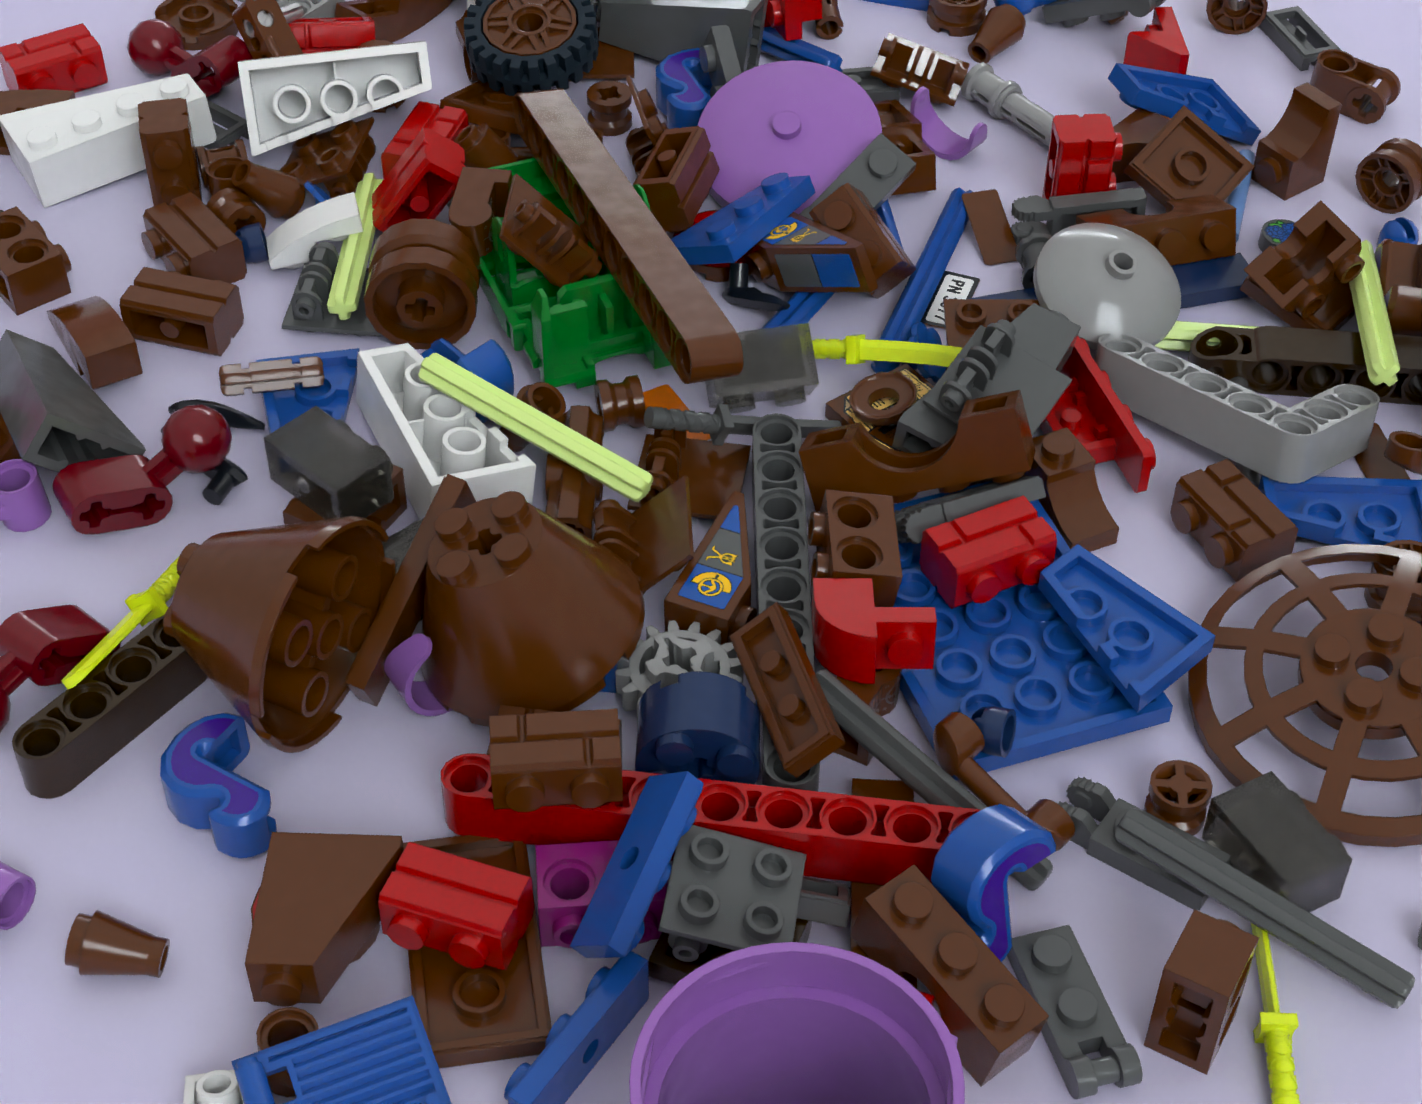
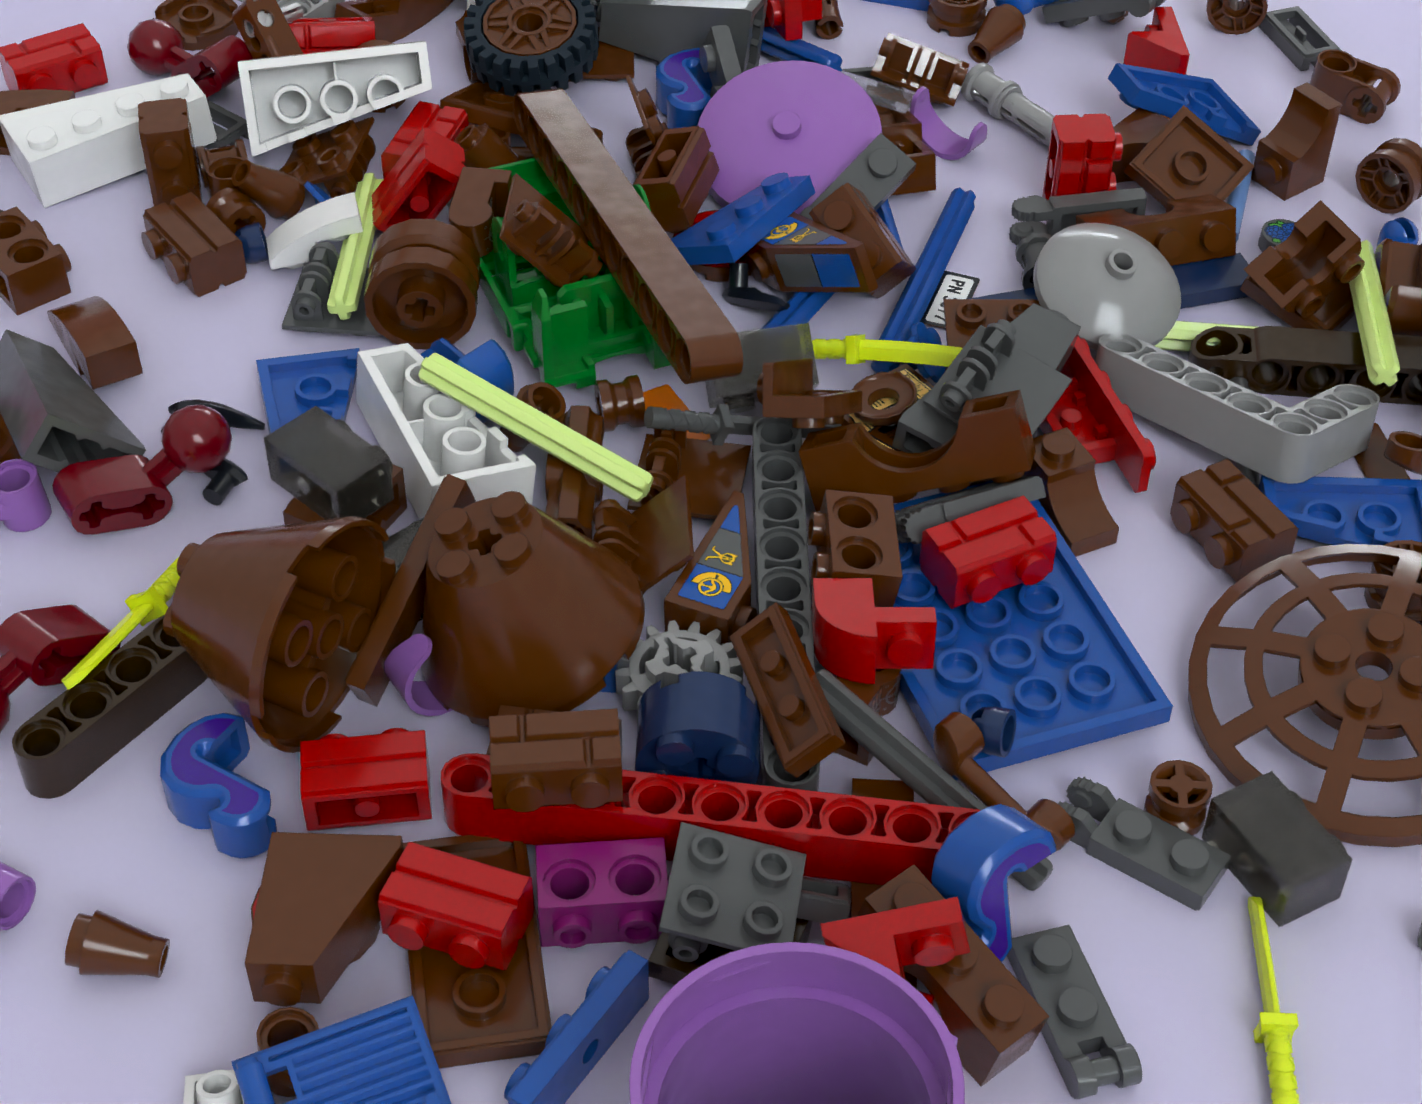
(182, 311): reddish brown brick -> none
(271, 376): axle -> none
(365, 779): none -> red brick
(609, 107): reddish brown wheel -> none
(638, 866): blue tile -> none
(788, 392): none -> reddish brown bracket
(885, 94): none -> clear piece
(904, 936): none -> red slope
(990, 226): reddish brown sticker -> none
(1123, 626): blue wing -> none
(1200, 991): reddish brown brick -> none
(1265, 908): dark grey axle -> none

